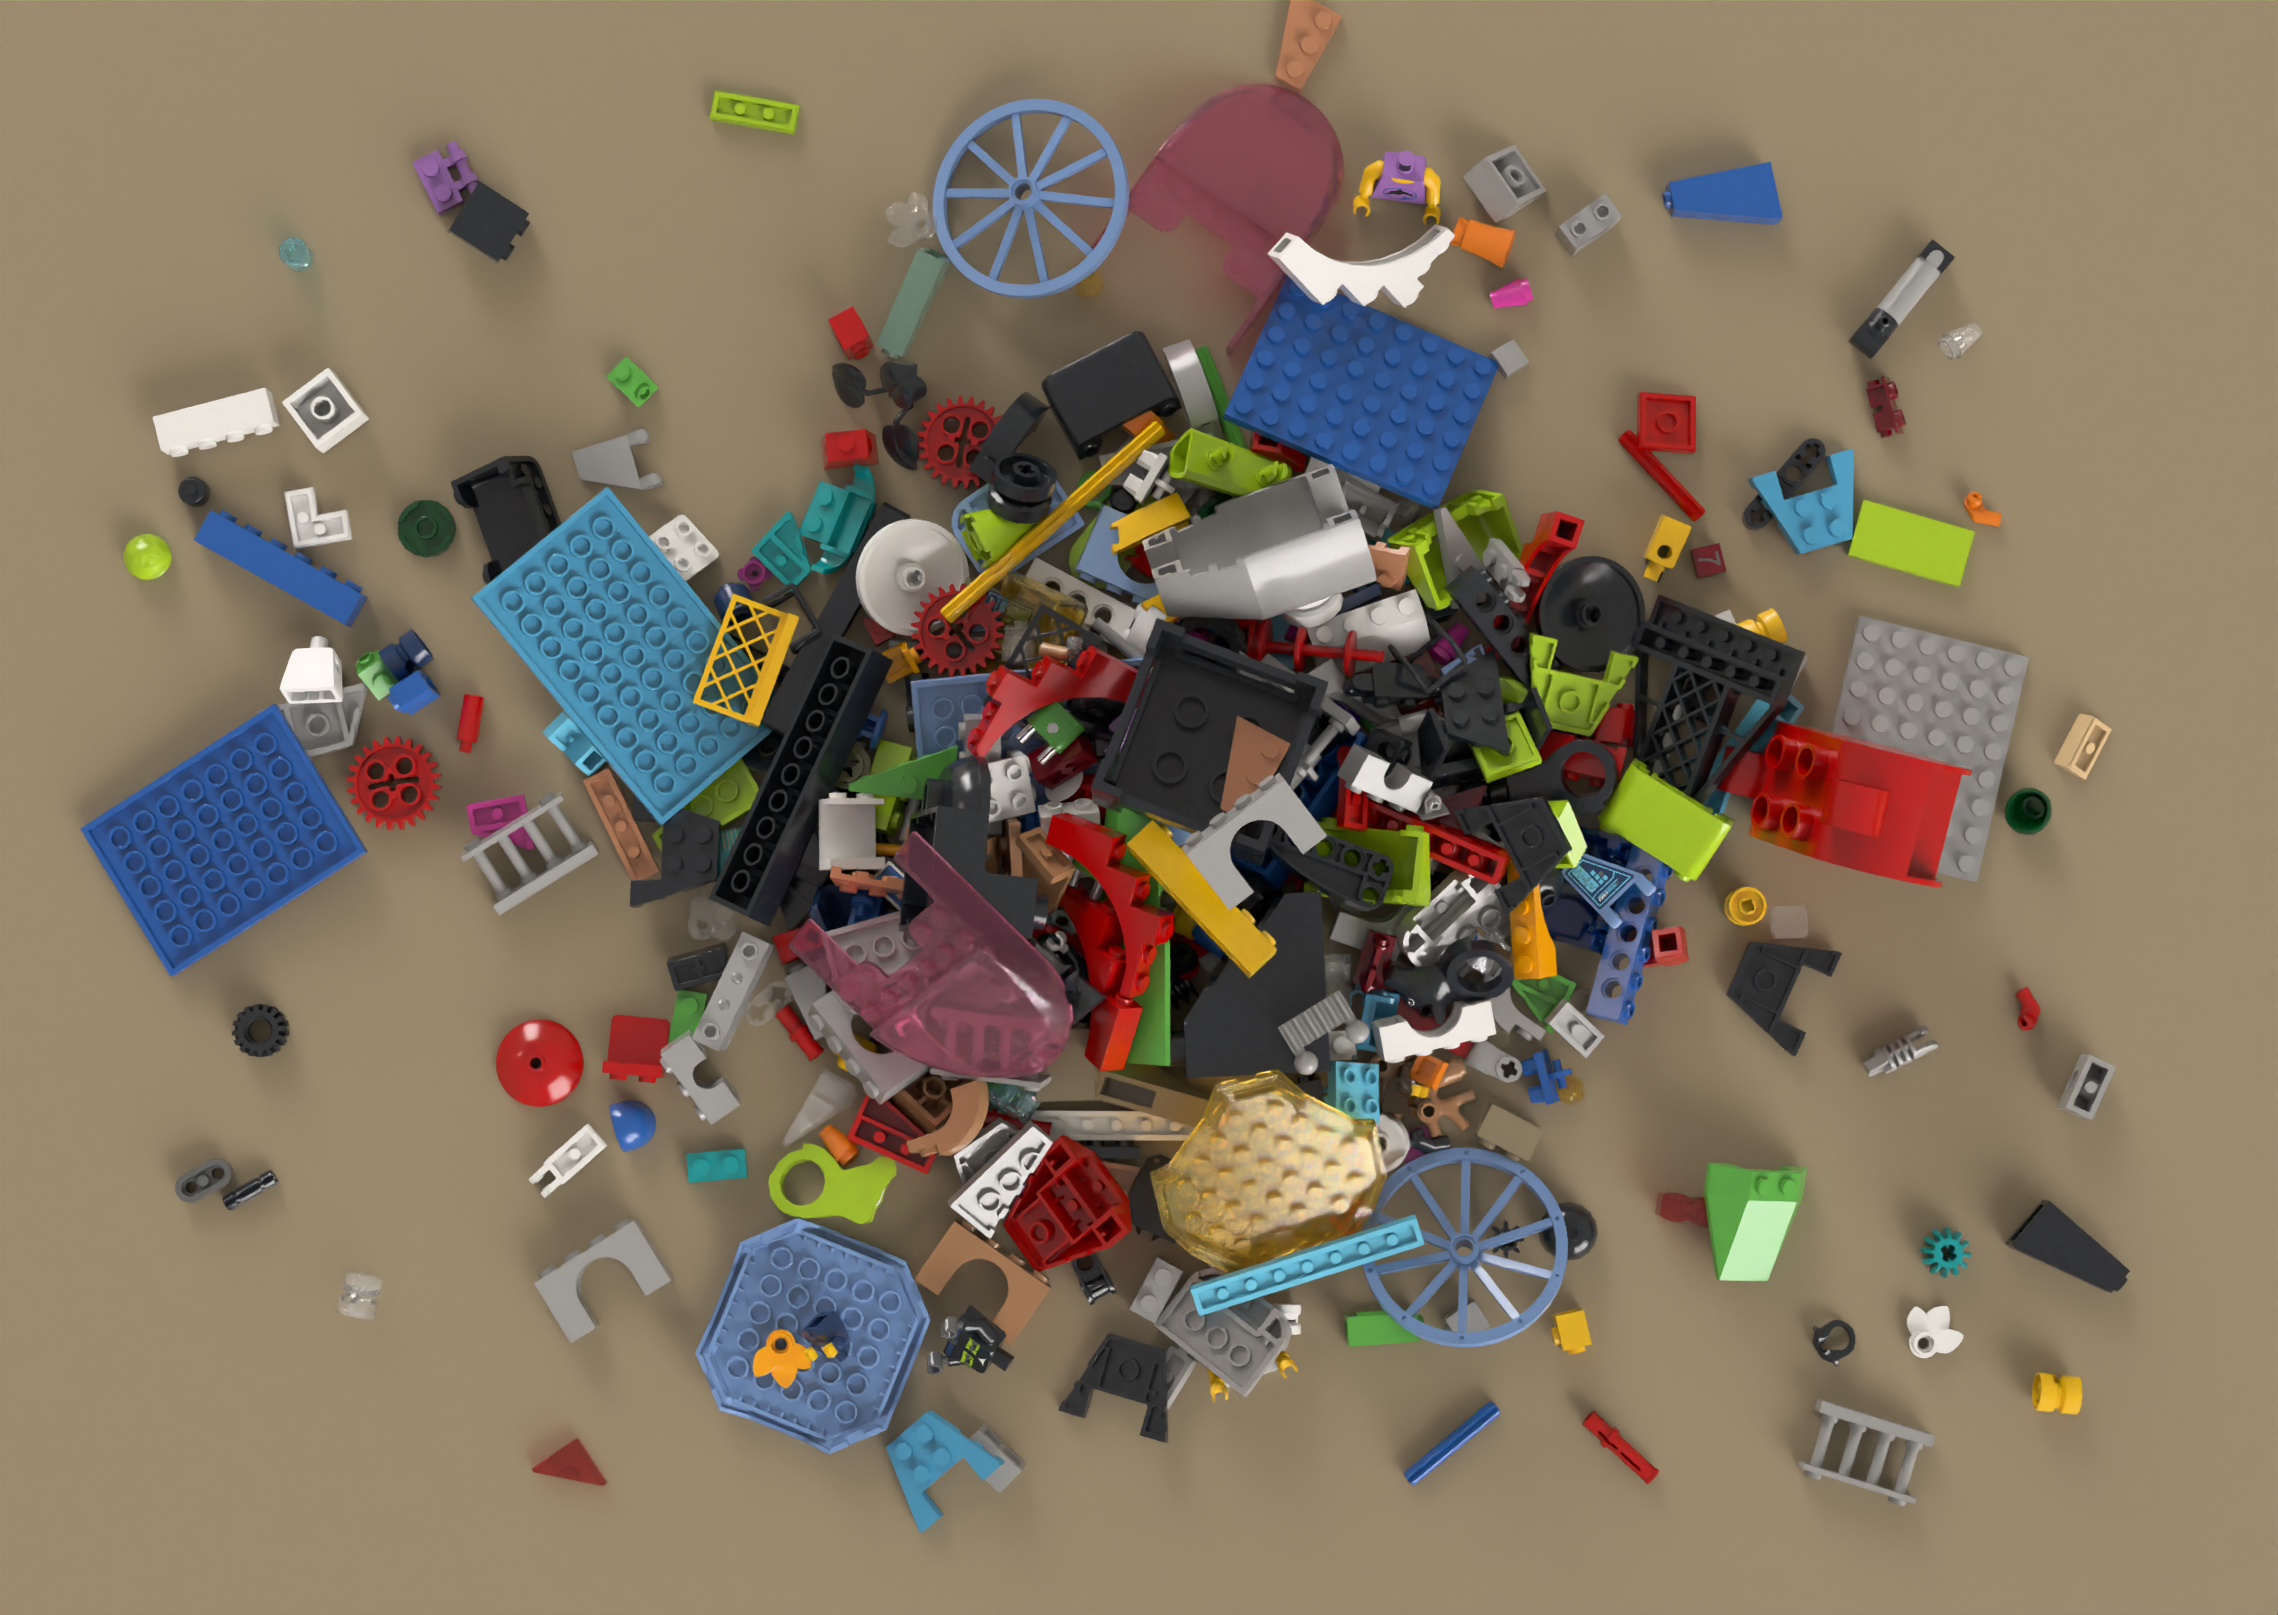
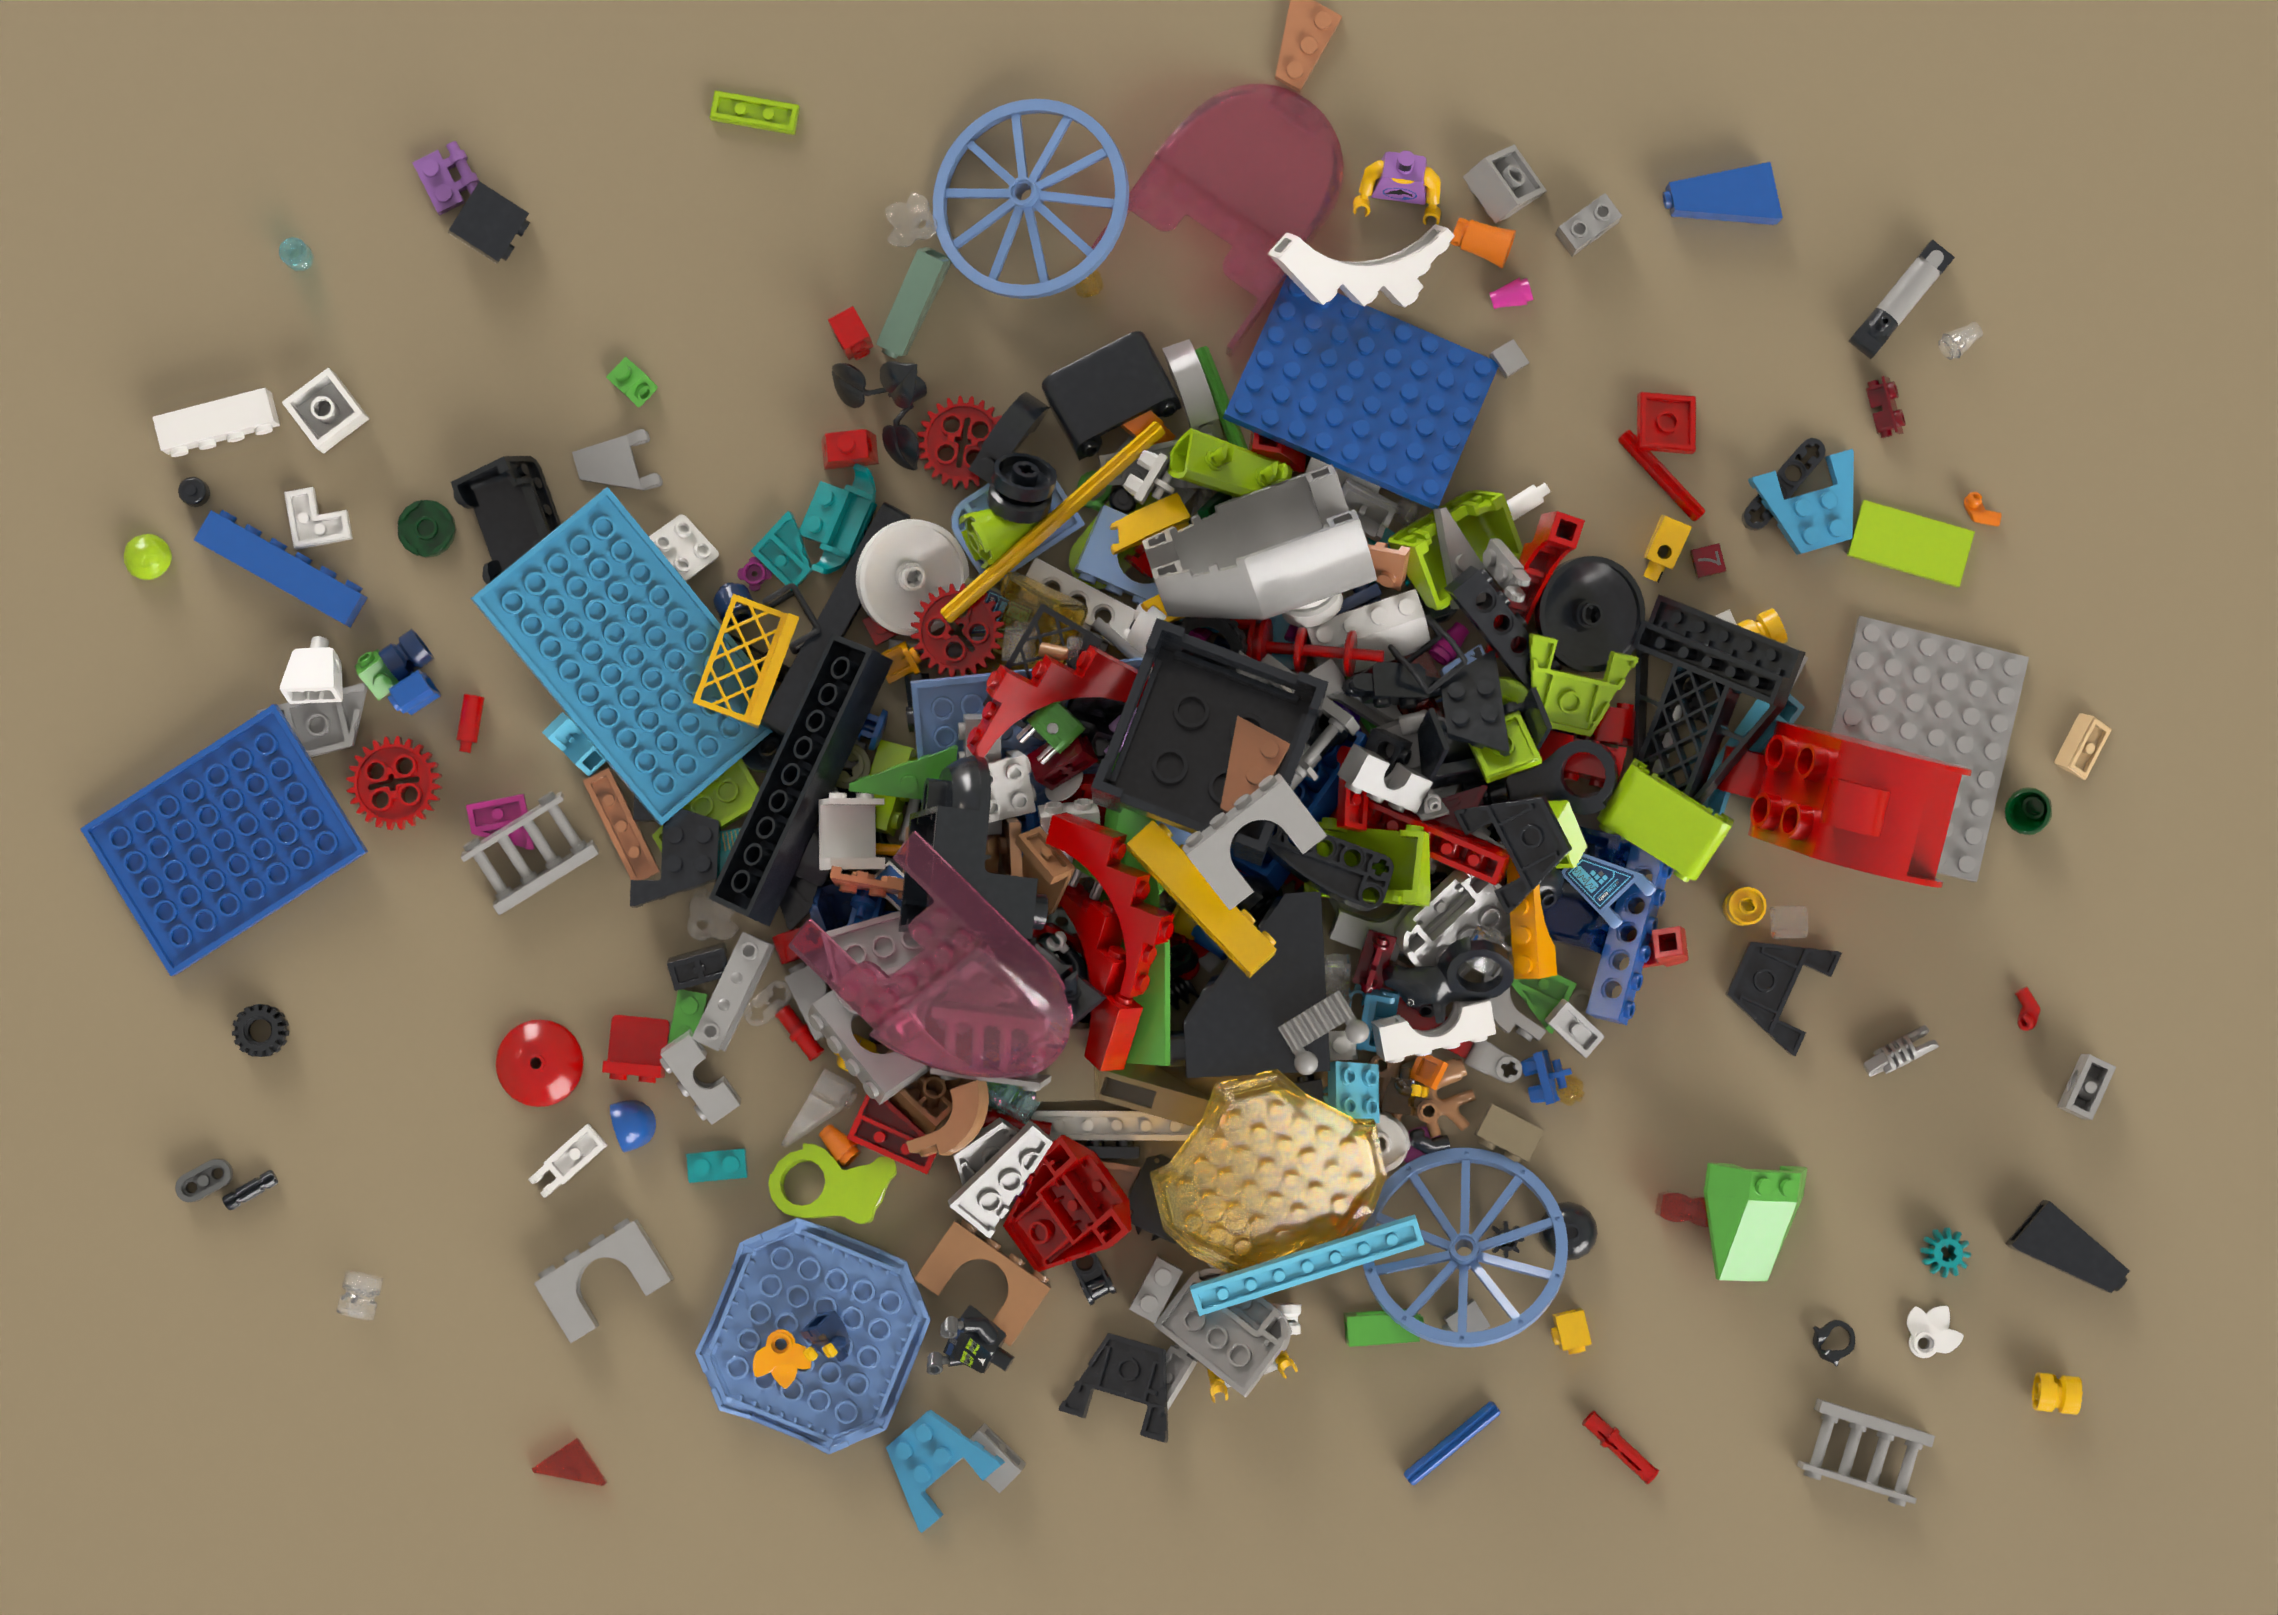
(1527, 500): none -> white cylinder

